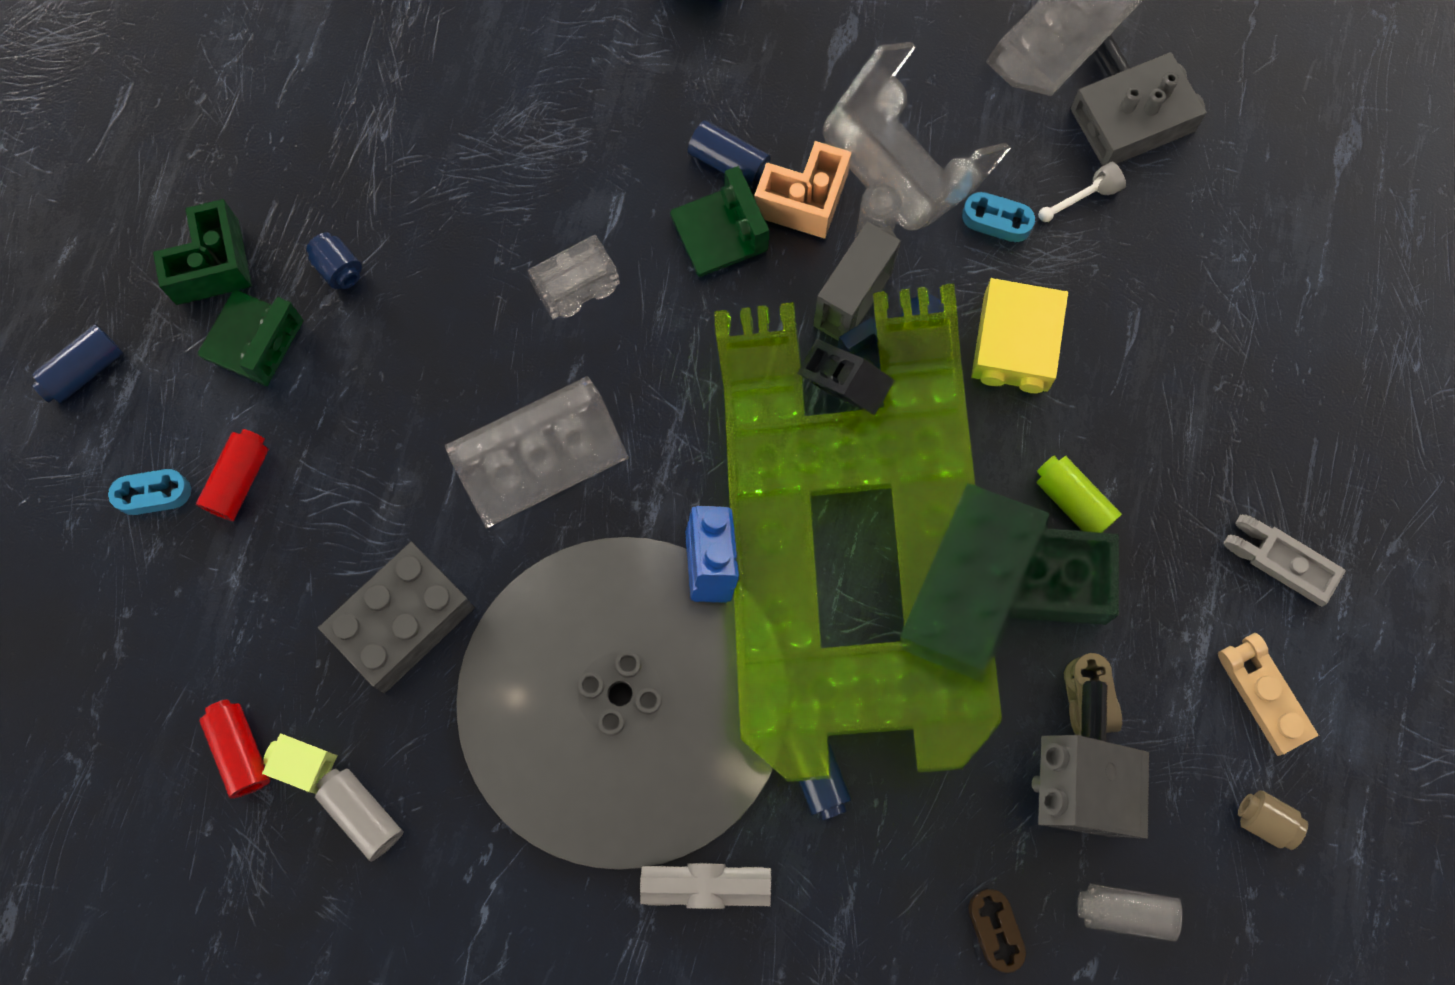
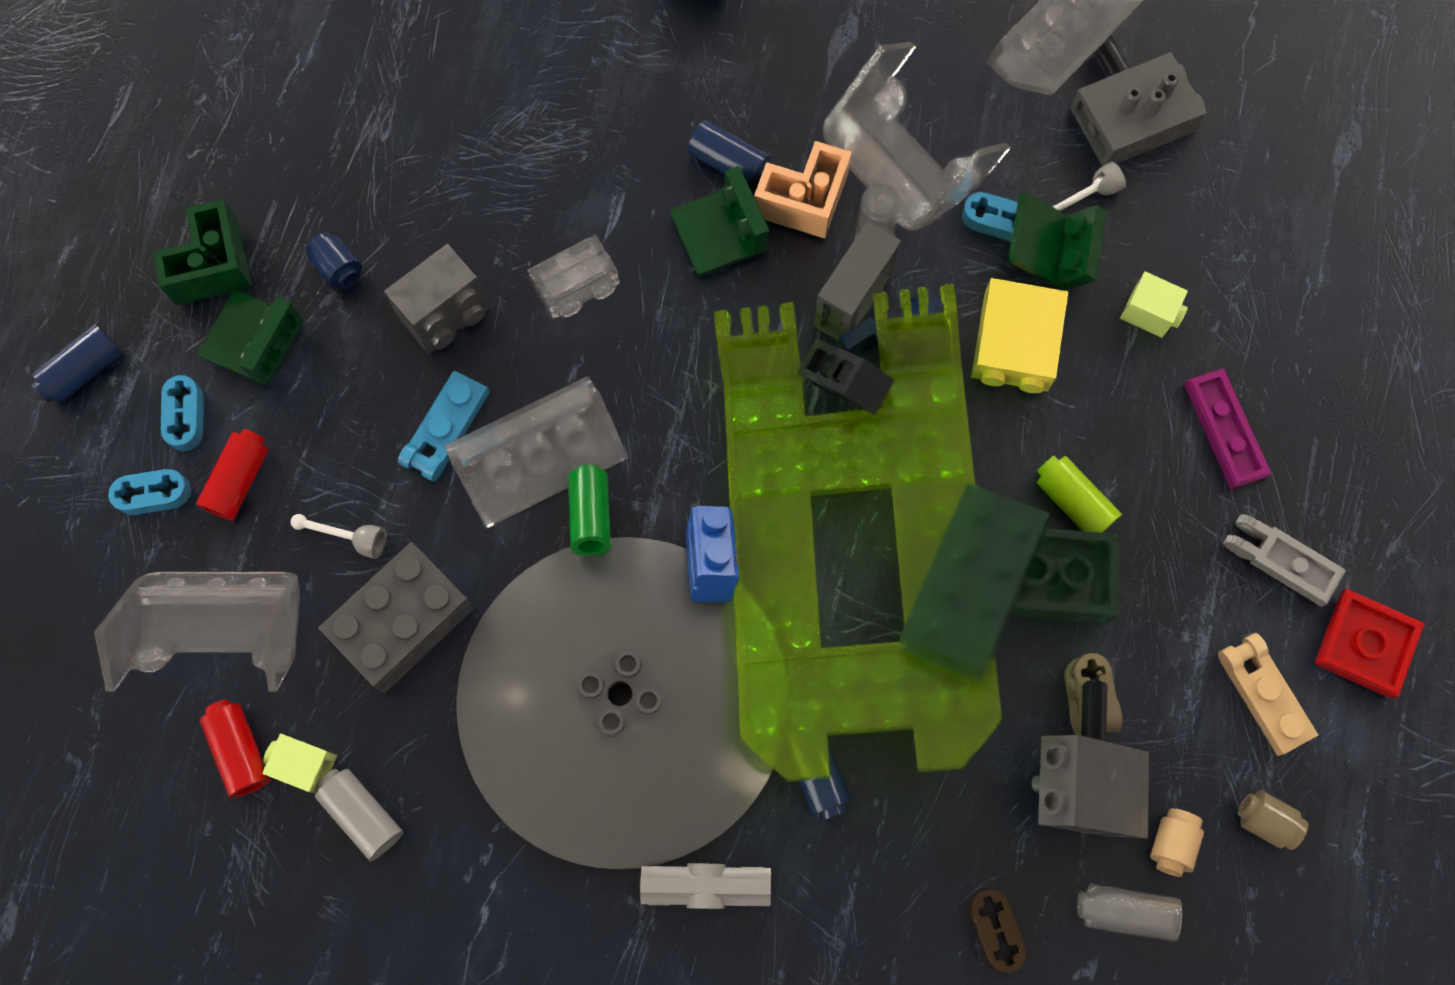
(173, 413): none -> dark azure beam
(201, 614): none -> clear windscreen
(367, 539): none -> light grey hinge
(438, 299): none -> flat silver piece
(443, 424): none -> dark azure plate
(589, 511): none -> green brick
(1057, 246): none -> dark green bracket
(1155, 305): none -> yellowish green brick
(1177, 842): none -> tan brick
(1227, 429): none -> magenta tile
(1369, 643): none -> red plate

